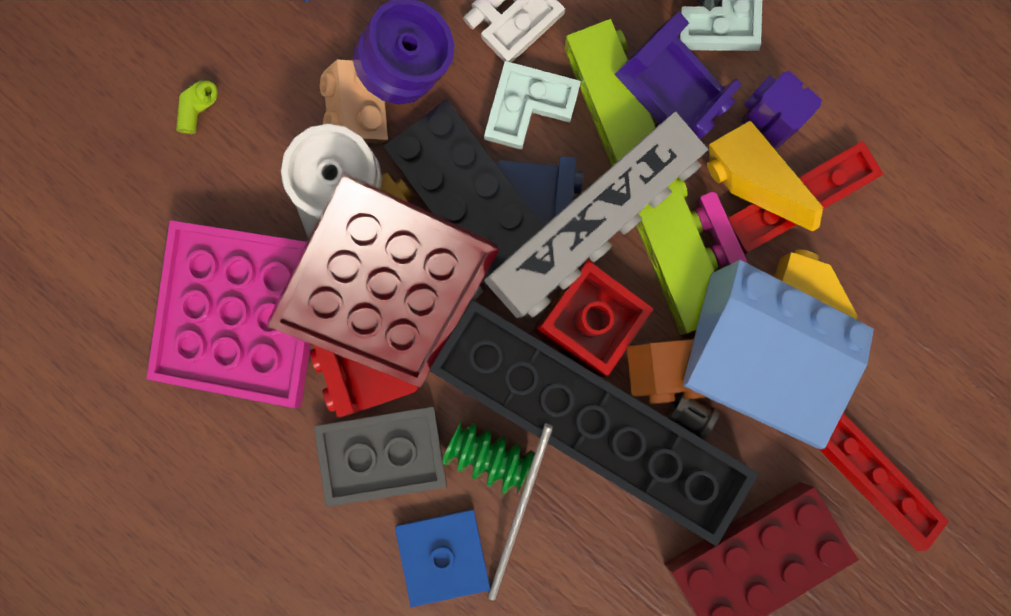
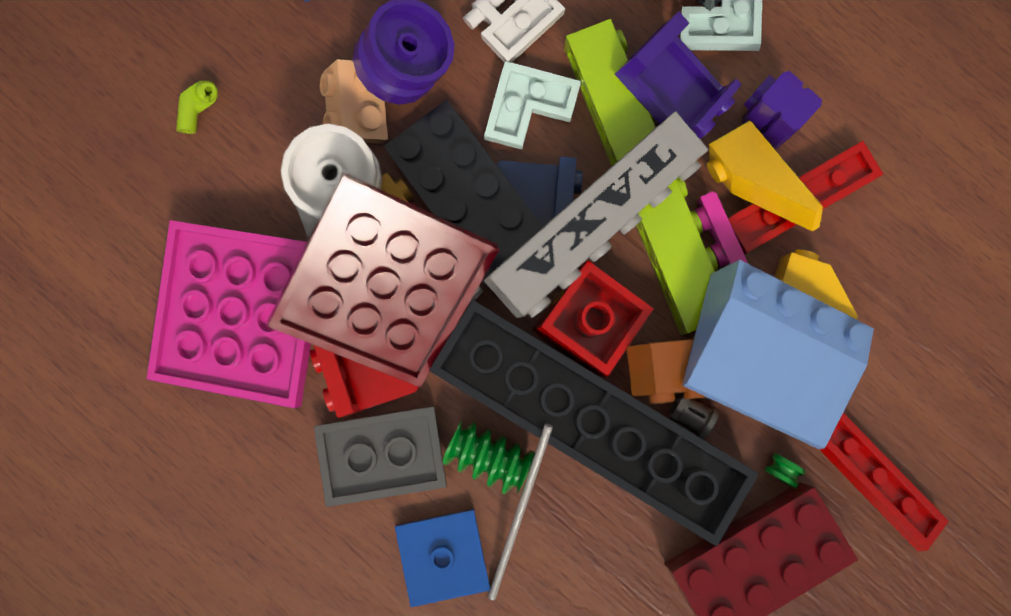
(784, 470): none -> green bush

